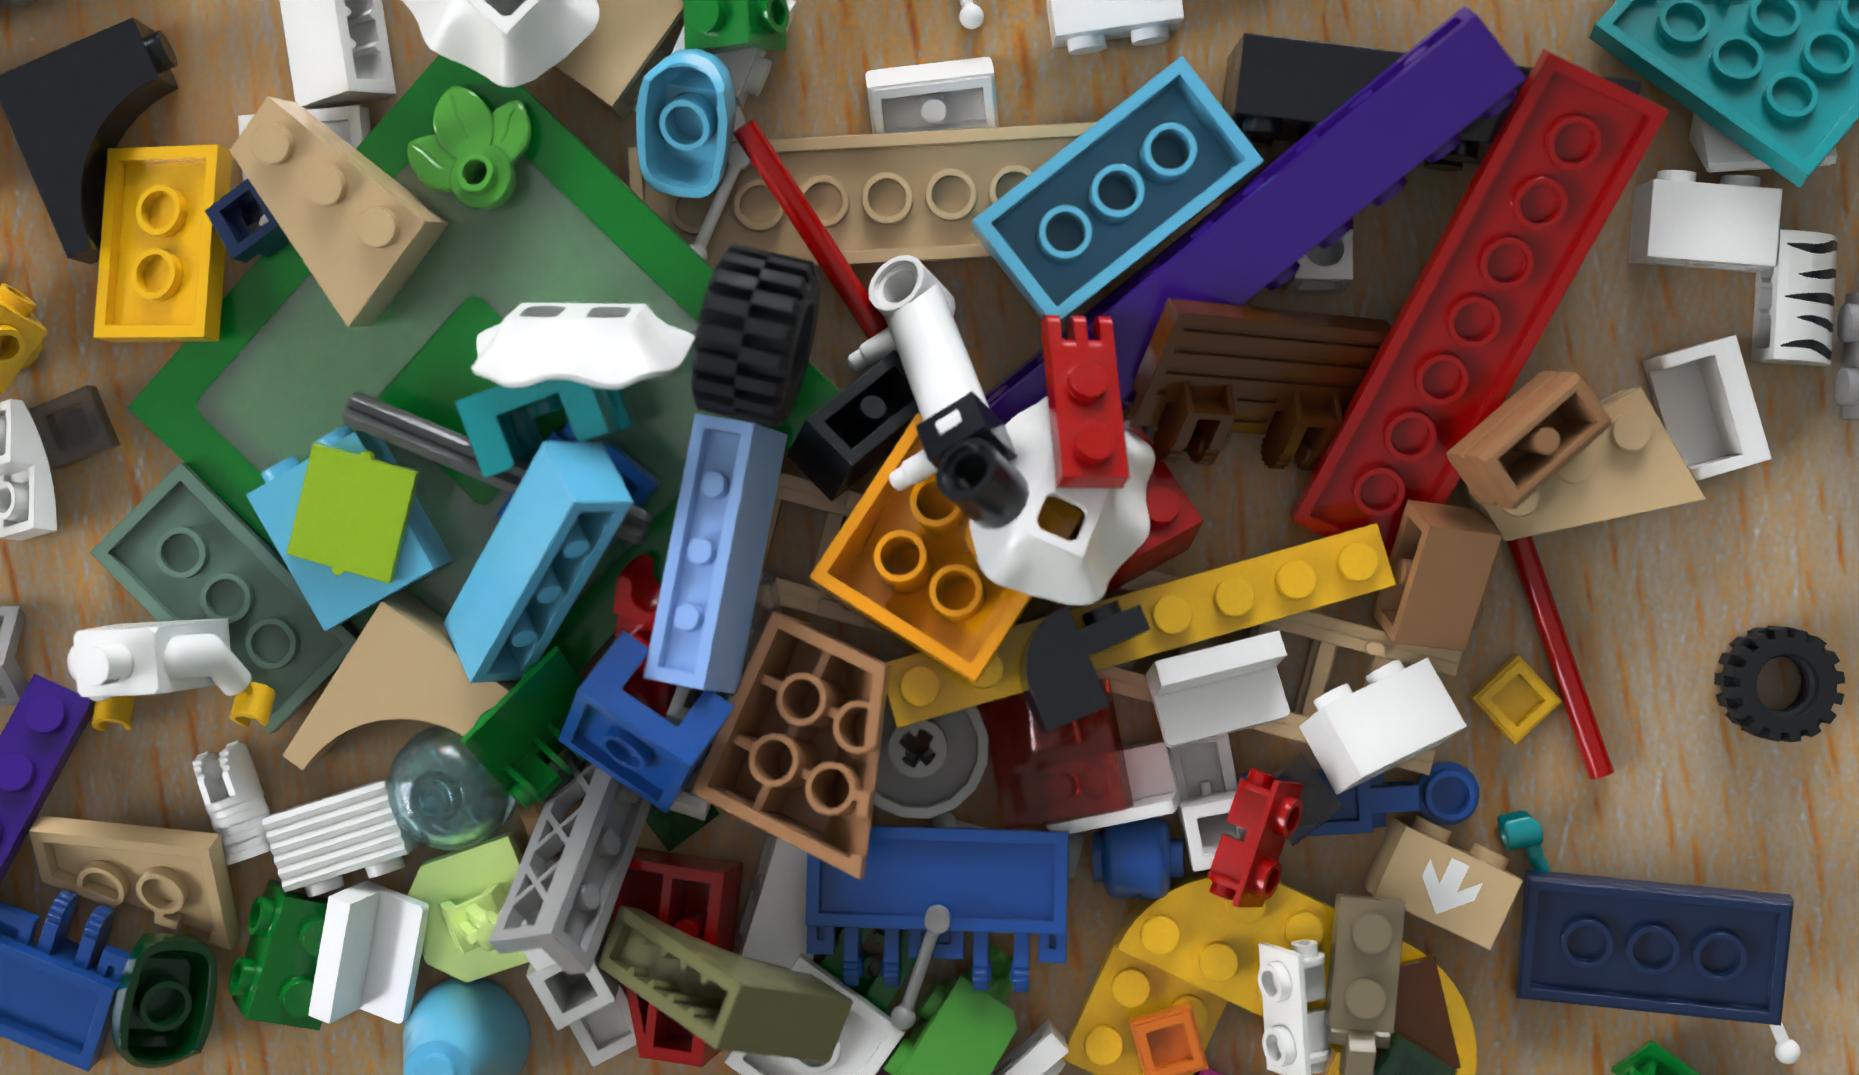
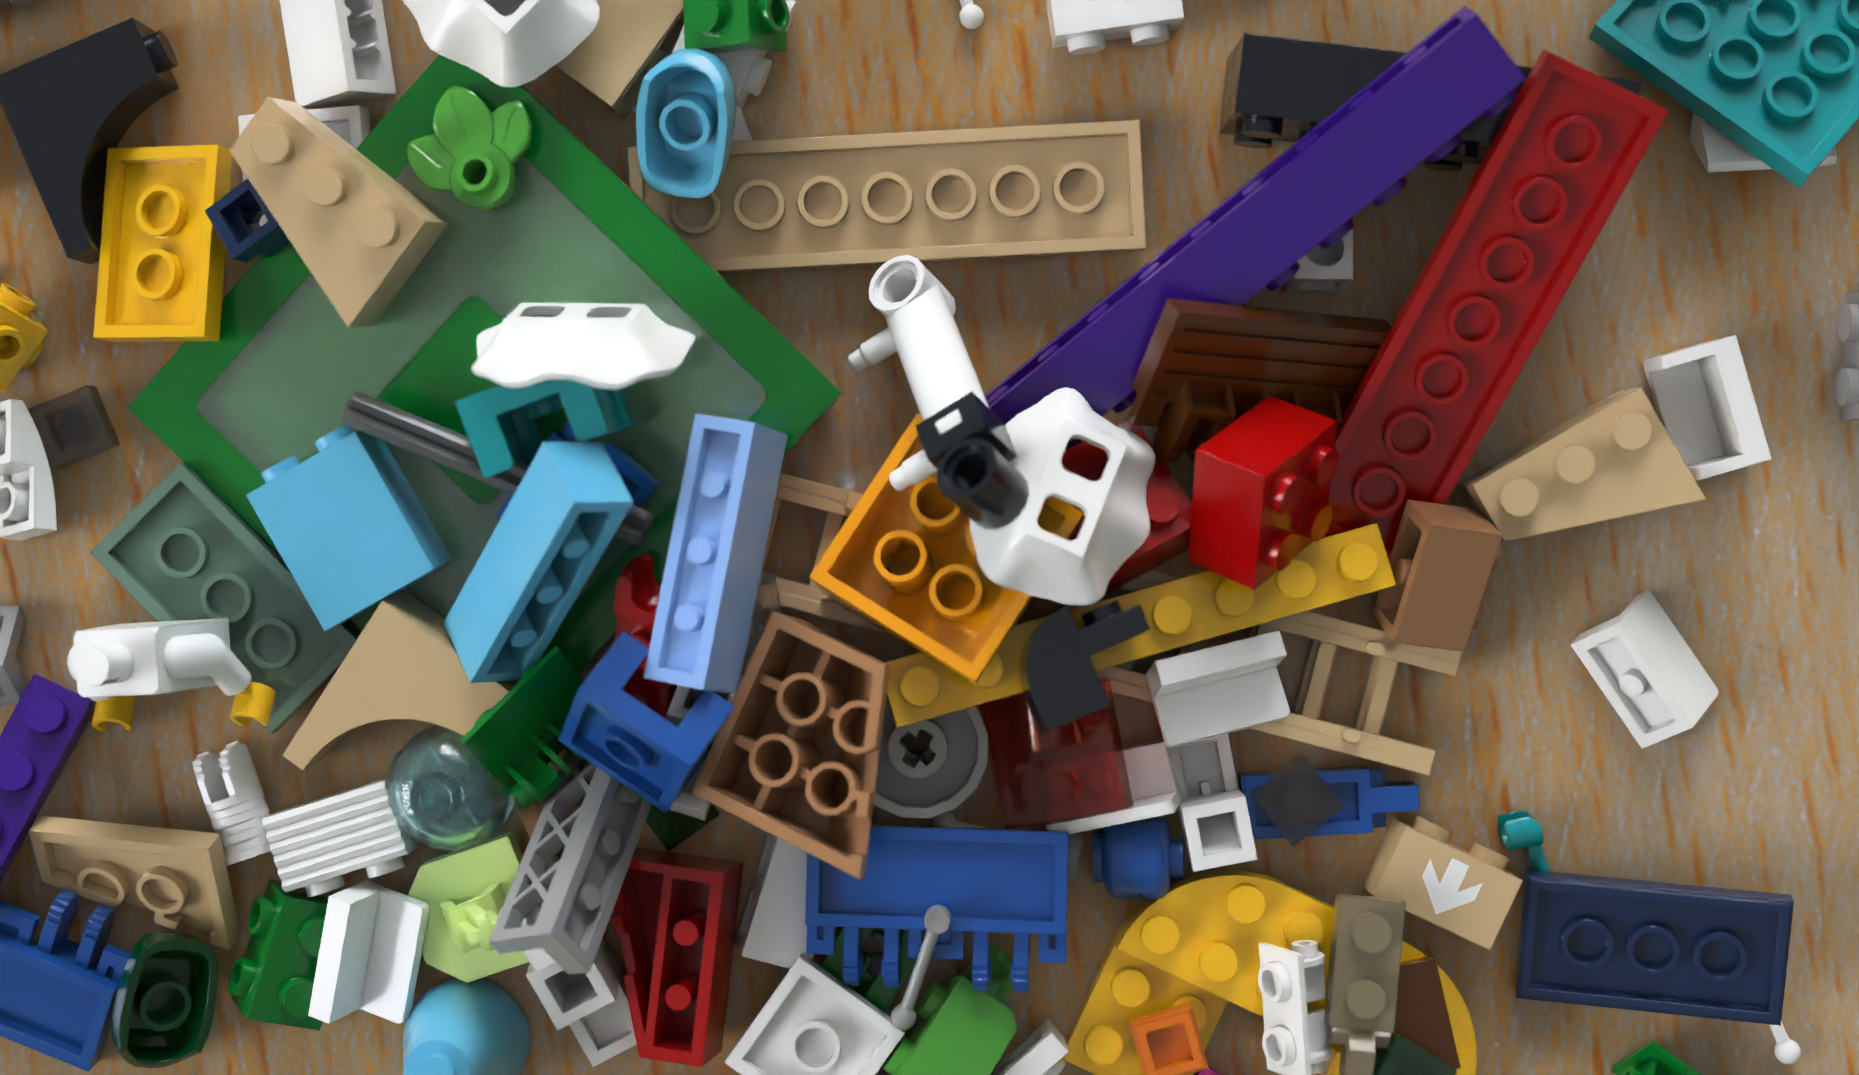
(353, 512): lime piece -> none
(724, 995): olive arch -> none
(737, 161): white hinge -> none
(755, 335): black tyre -> none
(810, 227): red bar -> none
(856, 428): black brick -> none
(933, 96): white slope -> none
(1084, 403): red hinge -> none
(1116, 192): medium azure brick -> none
(1250, 868): red hinge -> none
(1262, 491): none -> red brick
(1380, 724): white brick -> none
(1448, 793): blue plate -> none
(1514, 699): yellow tile -> none
(1529, 438): medium nougat brick -> none
(1560, 657): red bar -> none
(1647, 671): none -> white panel
(1705, 223): white brick -> none
(1796, 301): white brick -> none
(1813, 701): black tyre -> none

